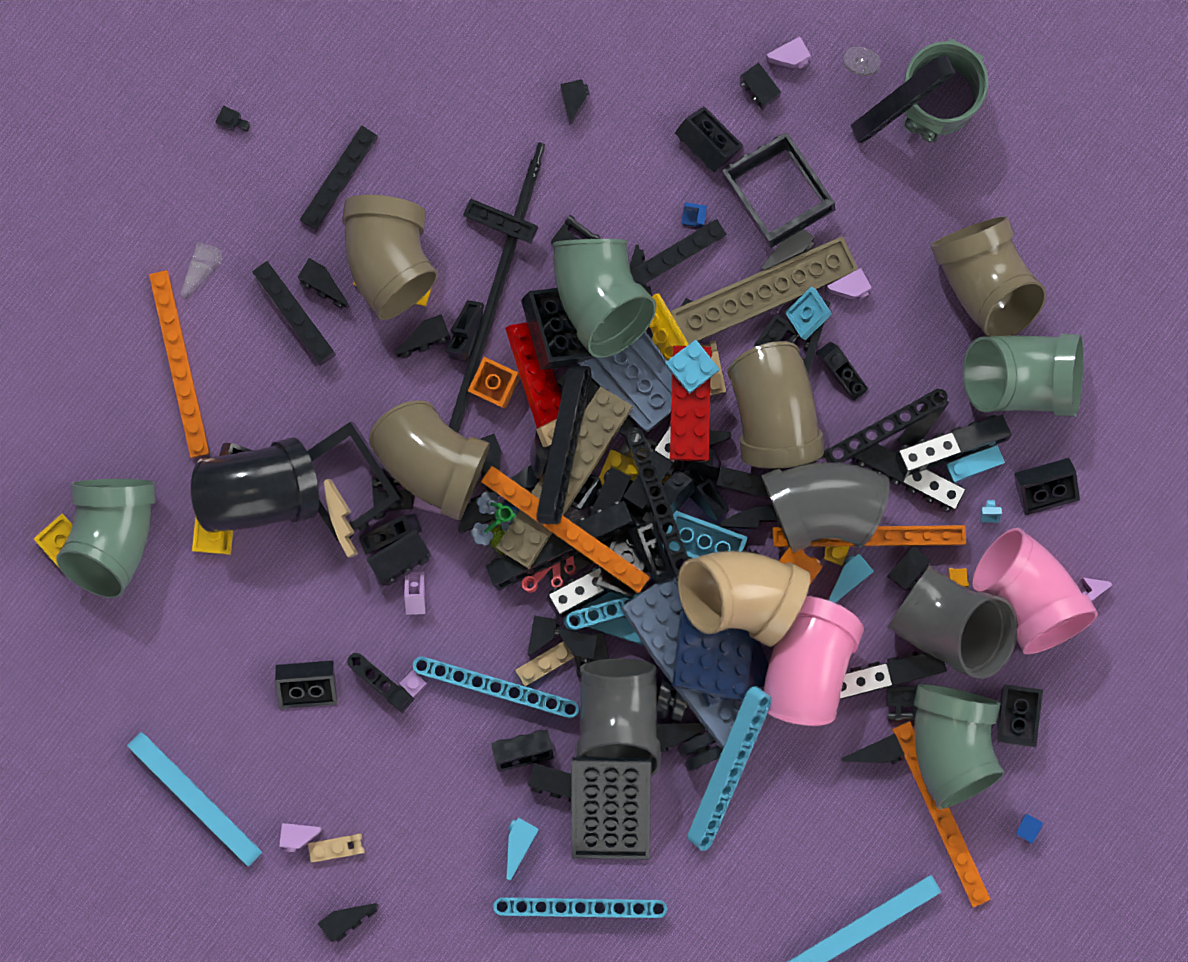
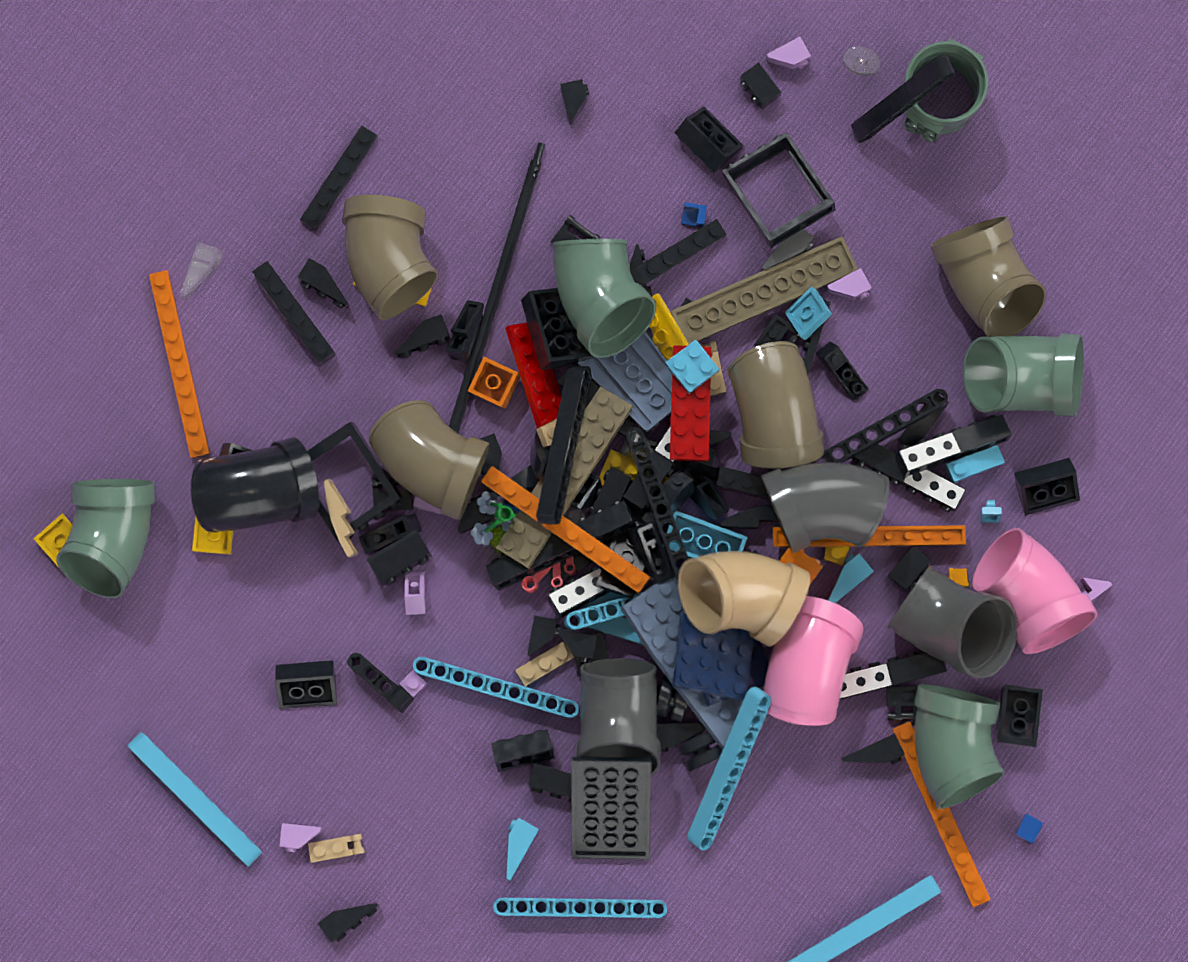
(230, 119): black plate -> none
(500, 221): black plate -> none

